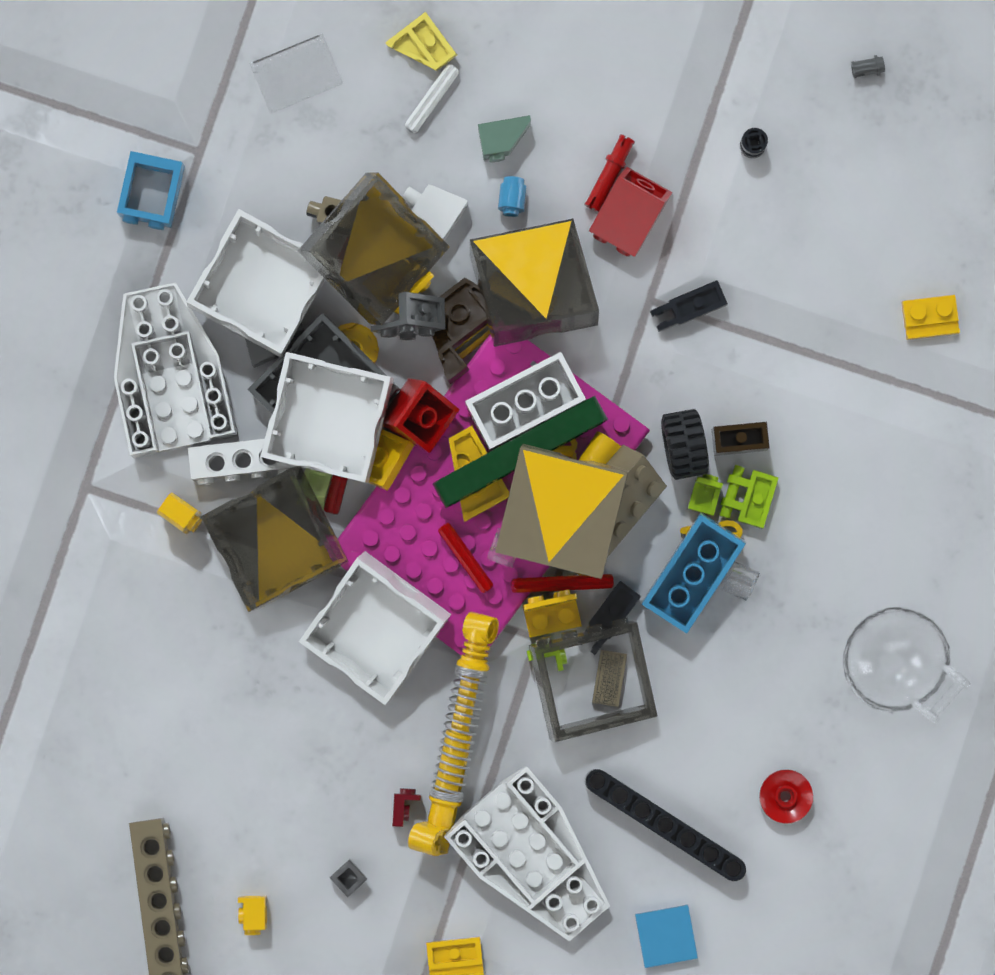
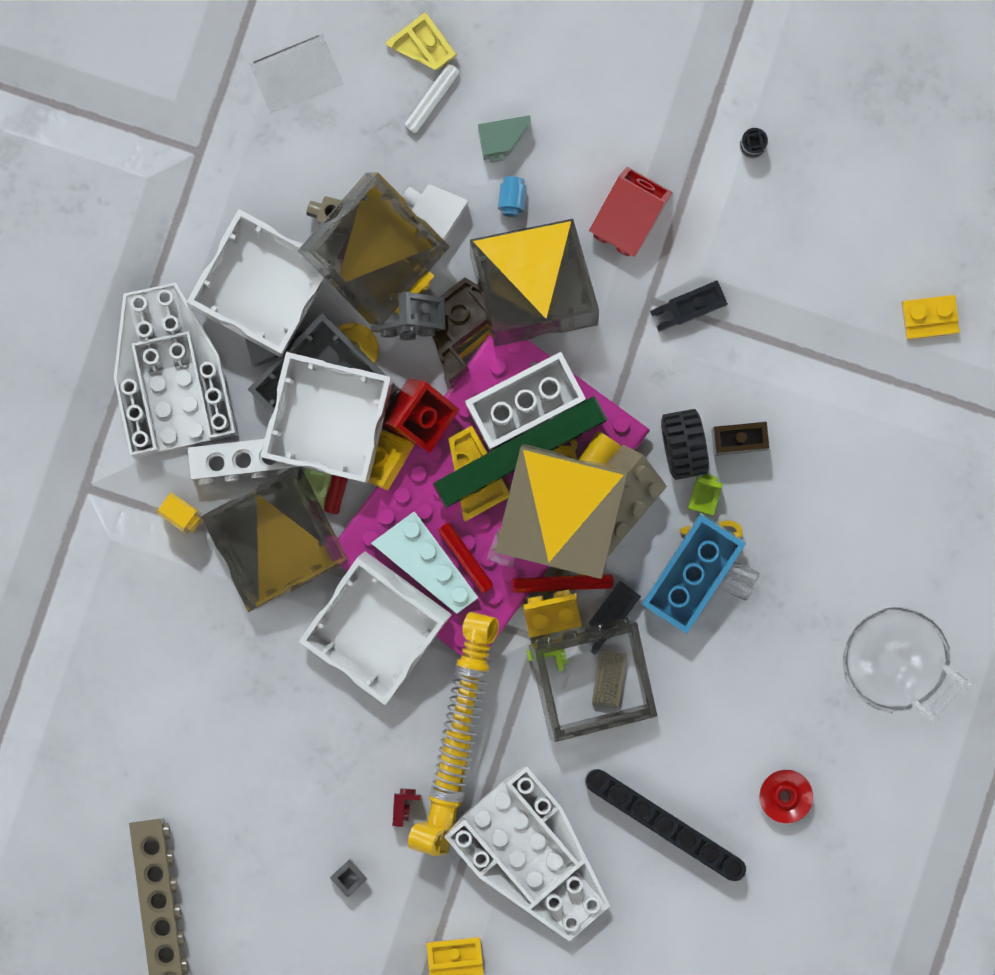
(157, 164): dark azure window -> none
(253, 914): yellow brick -> none
(420, 555): none -> light aqua wing
(614, 163): red pin -> none
(666, 936): dark azure tile -> none
(756, 500): lime plate -> none
(868, 67): dark grey pin -> none

